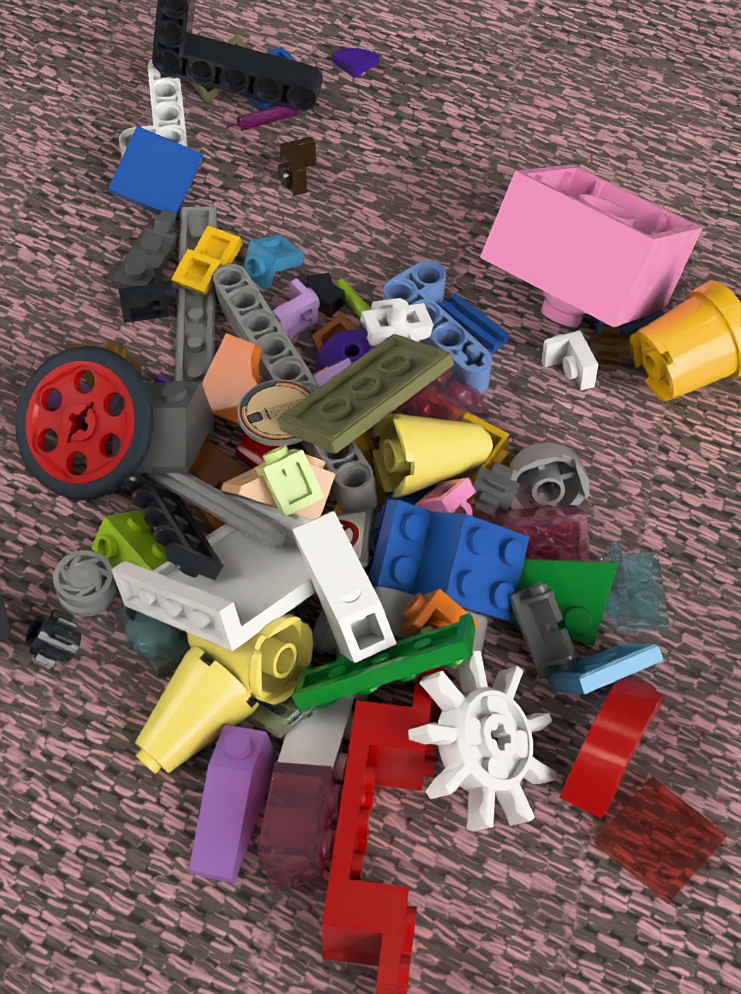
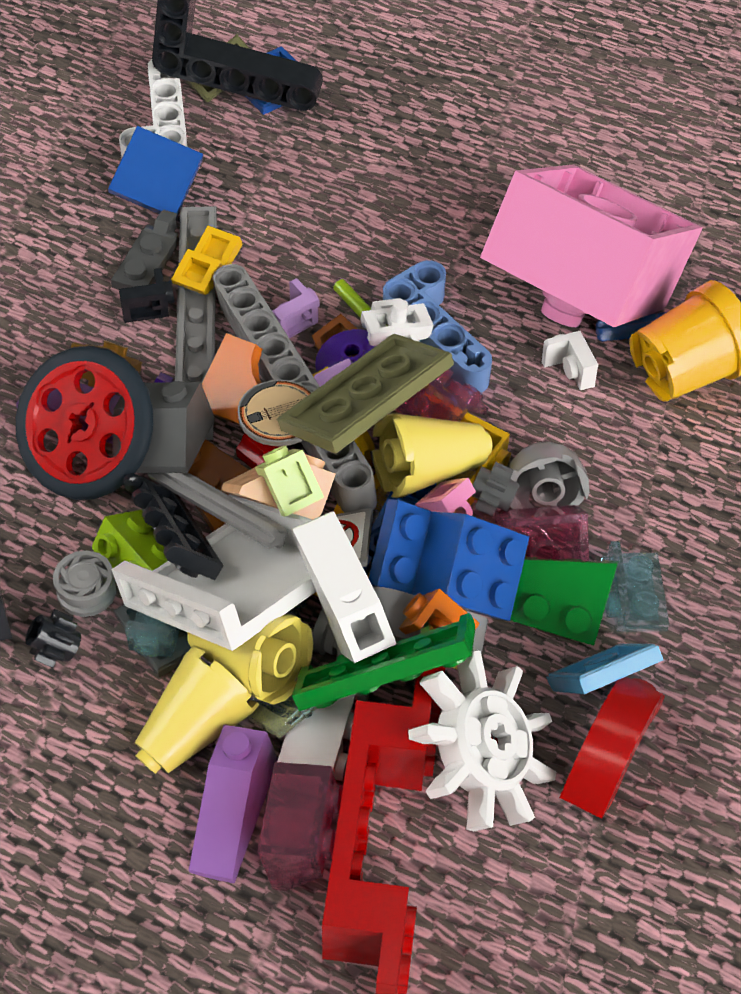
(264, 117): magenta piece -> none
(268, 256): dark azure bracket -> none
(294, 159): dark brown bracket -> none
(329, 295): black piece -> none
(355, 60): dark purple tile -> none
(476, 323): blue tile -> none
(538, 619): dark grey hinge -> none
(609, 347): dark brown gear -> none
(660, 840): clear red tile -> none

